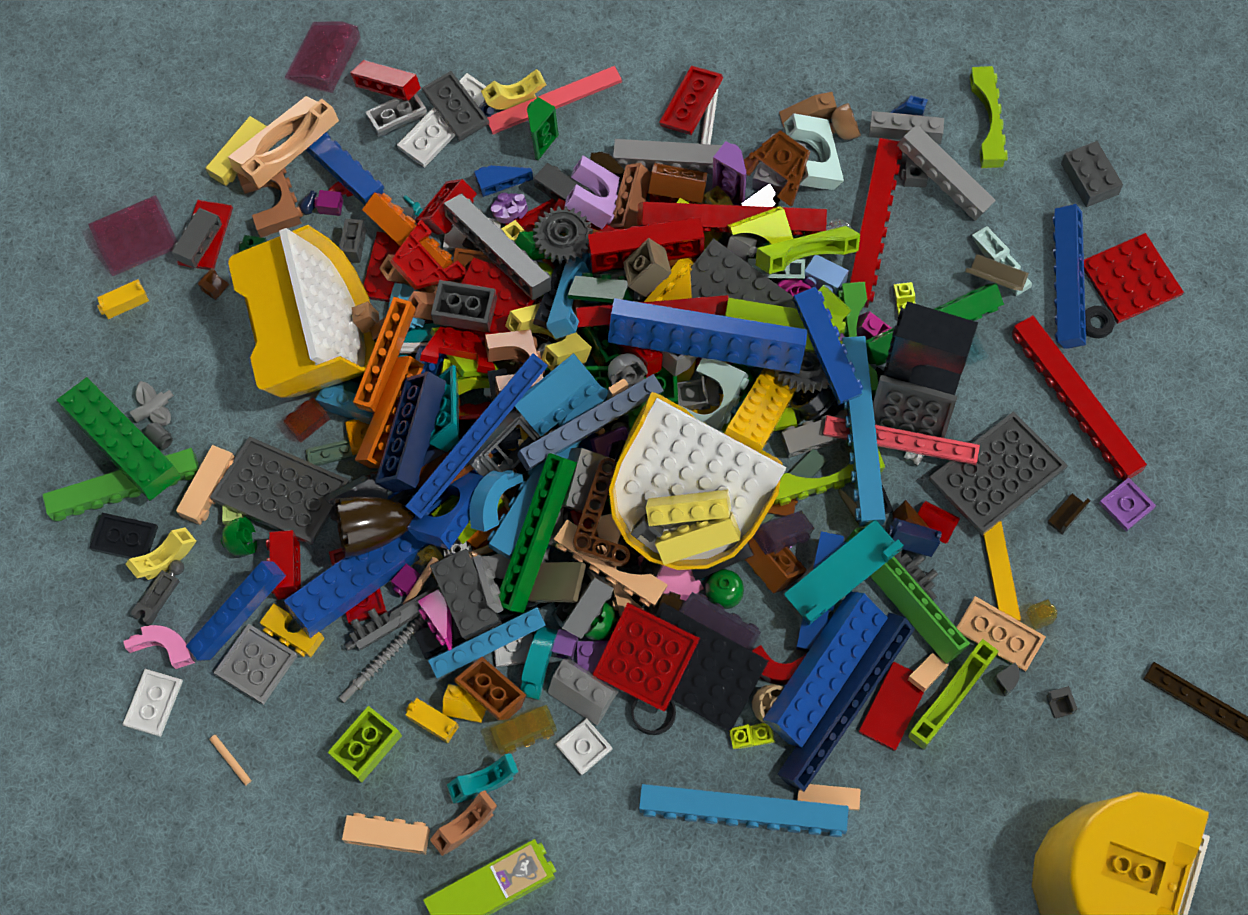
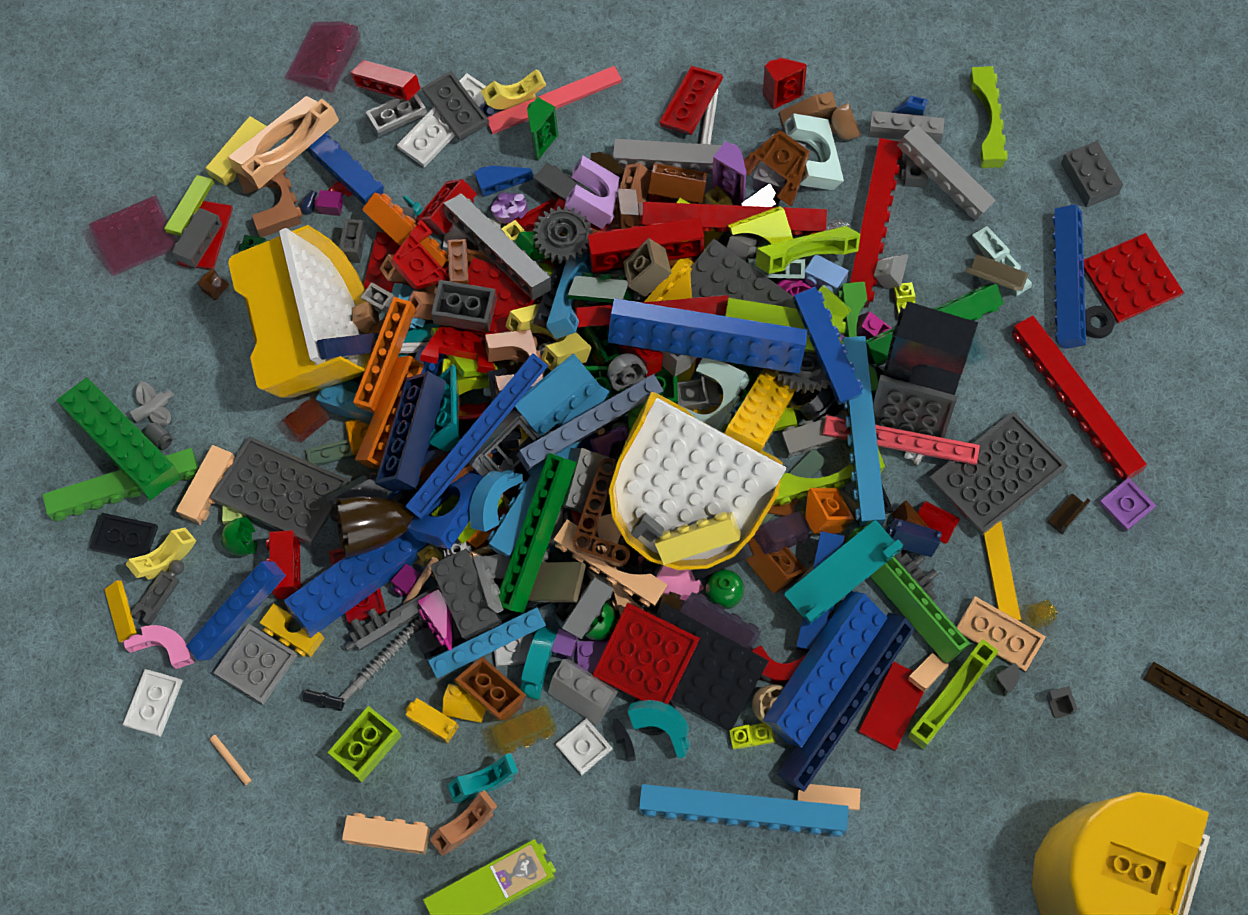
(120, 611): none -> yellow tile
(122, 299): yellow brick -> none
(189, 205): none -> lime tile
(323, 699): none -> black pin
(347, 345): none -> dark blue tile
(378, 297): none -> light grey slope
(458, 261): none -> dark orange tile
(617, 388): light nougat tile -> none
(623, 736): none -> black slope
(627, 208): none -> slope
(664, 716): none -> teal arch
(688, 507): light yellow brick -> none
(783, 81): none -> red slope
(827, 511): none -> orange slope
(891, 270): none -> light grey slope

